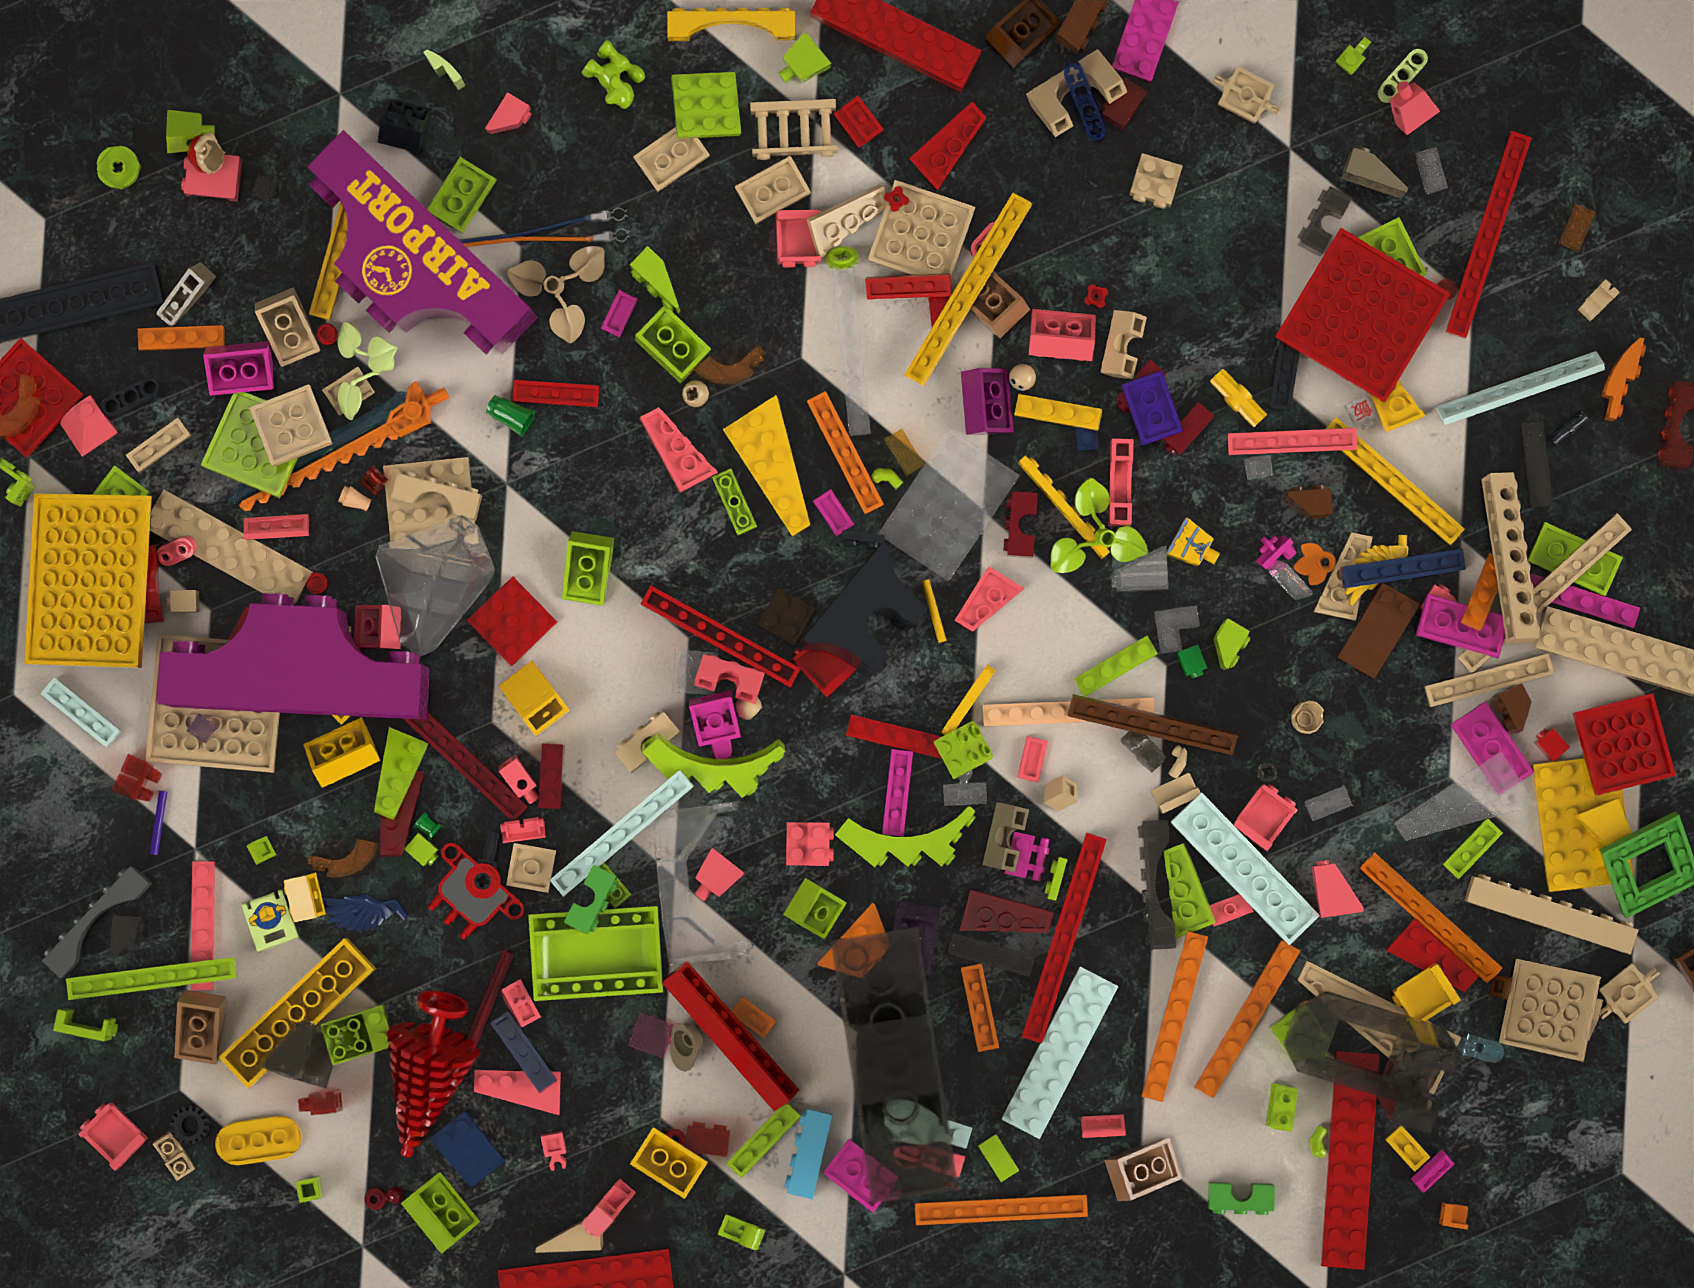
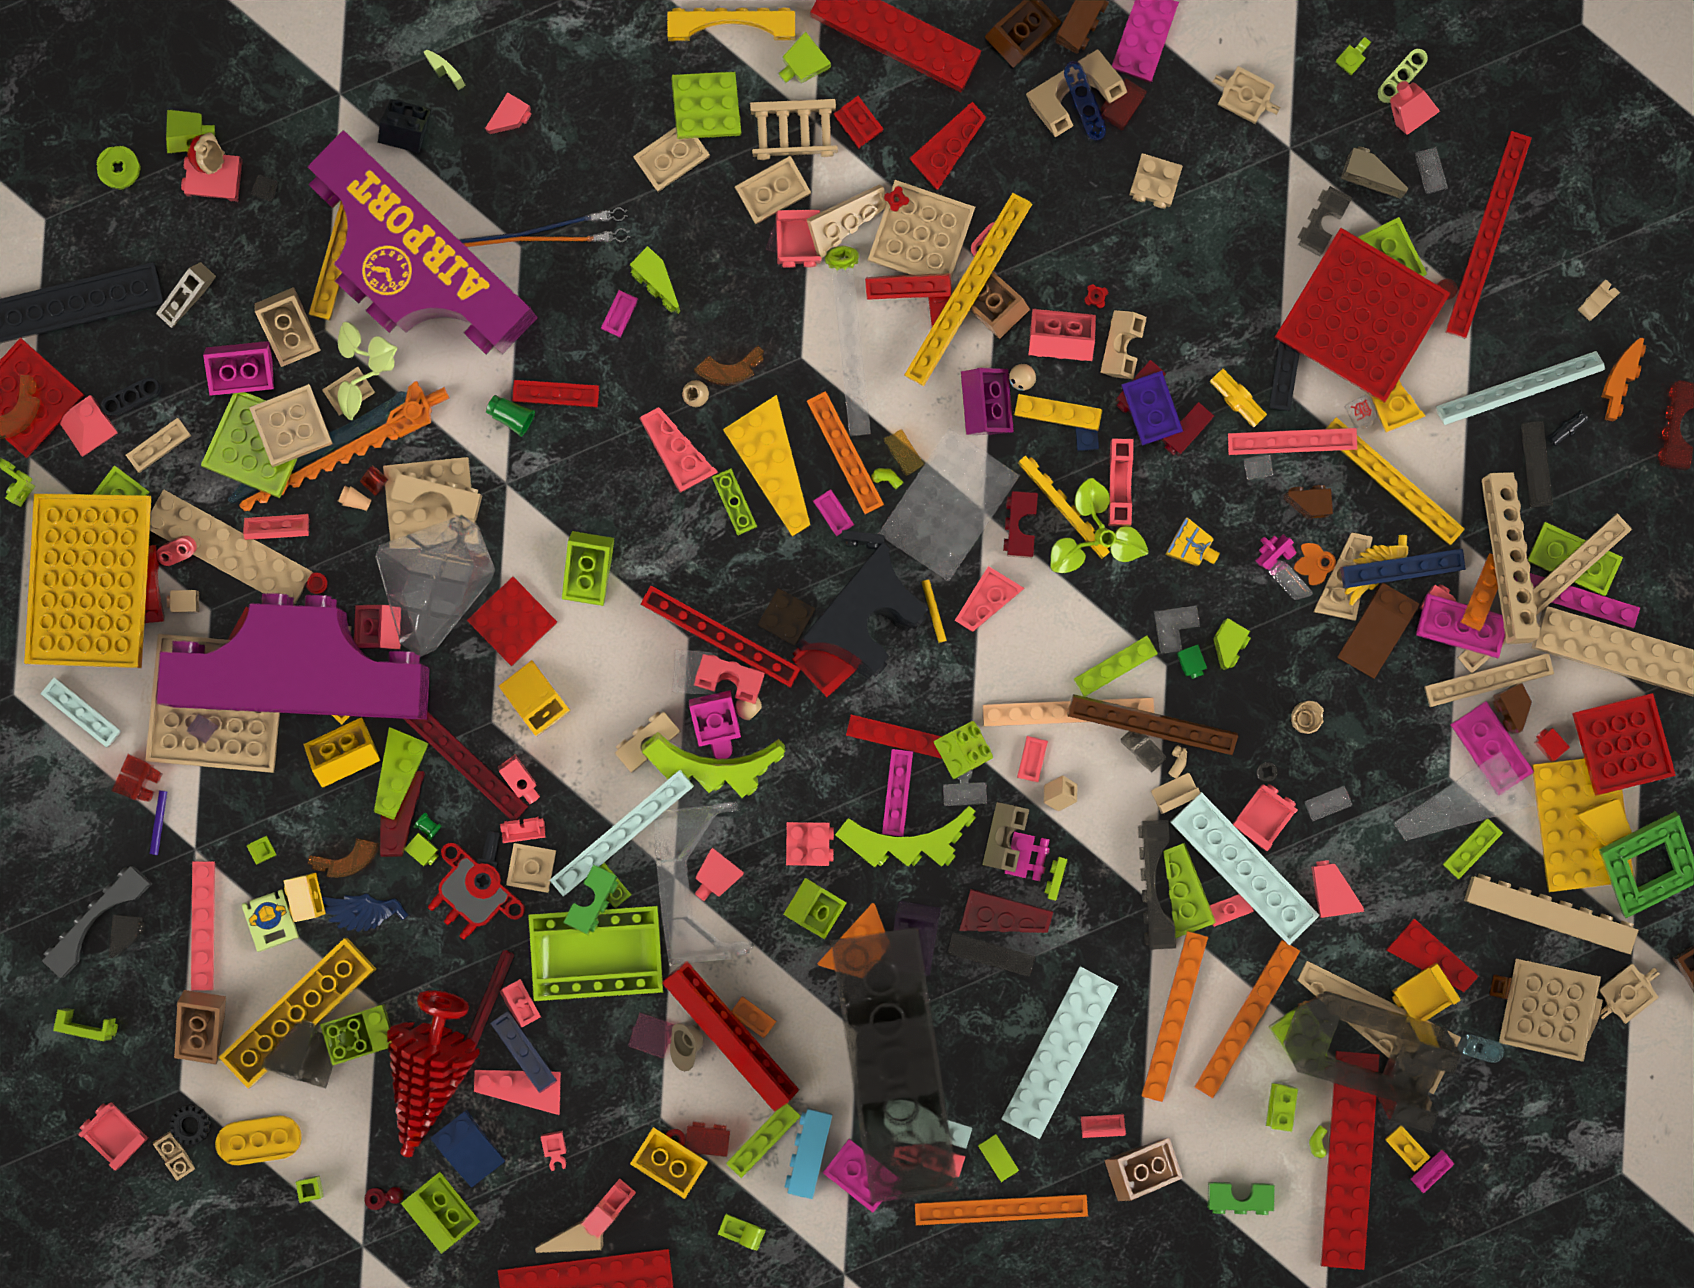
(151, 978): lime plate -> none
(180, 337): orange plate -> none
(321, 1105): clear red hips -> none
(327, 334): red plate -> none
(461, 195): lime plate -> none
(529, 277): tan plant -> none
(551, 776): dark red arch -> none
(609, 75): lime animal -> none
(672, 344): lime slope -> none
(969, 699): yellow beam -> none
(979, 1007): orange plate -> none
(1064, 938): red plate -> none
(1143, 574): clear slope -> none
(1430, 917): orange plate -> none
(1453, 1215): orange panel -> none
(1577, 227): clear orange plate -> none

